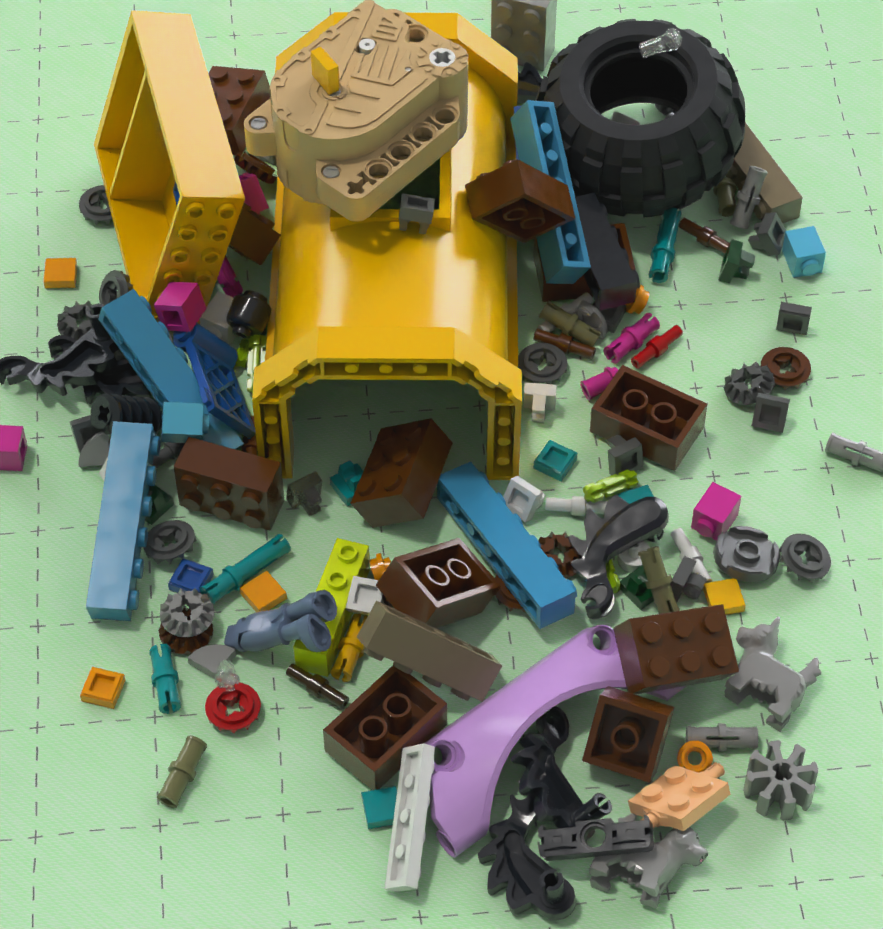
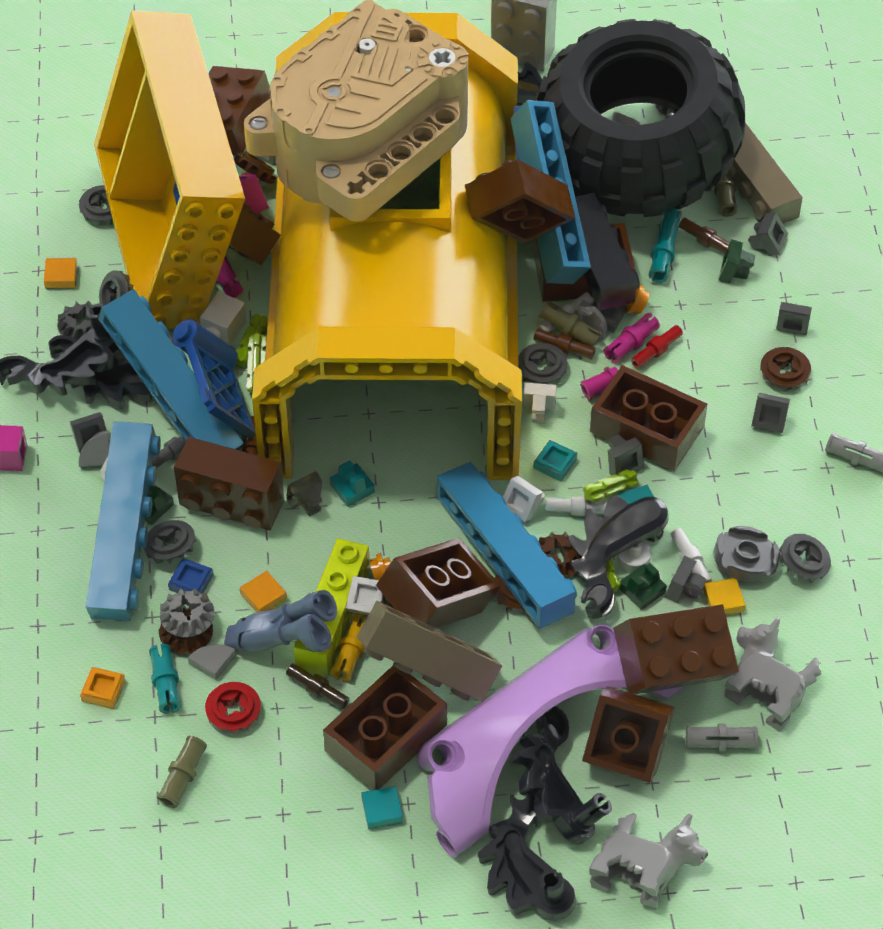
(124, 408): black piece -> none
(180, 306): dark pink brick -> none
(183, 421): medium azure brick -> none
(226, 676): clear arm -> none
(235, 576): teal pin -> none
(248, 314): black head -> none
(325, 70): yellow tile -> none
(401, 473): reddish brown brick -> none
(410, 818): white plate -> none
(416, 209): dark grey tile -> none
(619, 839): black piece -> none
(658, 580): olive pin -> none
(668, 42): clear arm -> none
(680, 796): light nougat plate -> none
(695, 746): light orange plate -> none
(715, 511): dark pink brick -> none
(738, 391): dark grey gear -> none
(748, 197): light grey pin -> none
(765, 775): light grey gear -> none
(803, 251): medium azure brick -> none

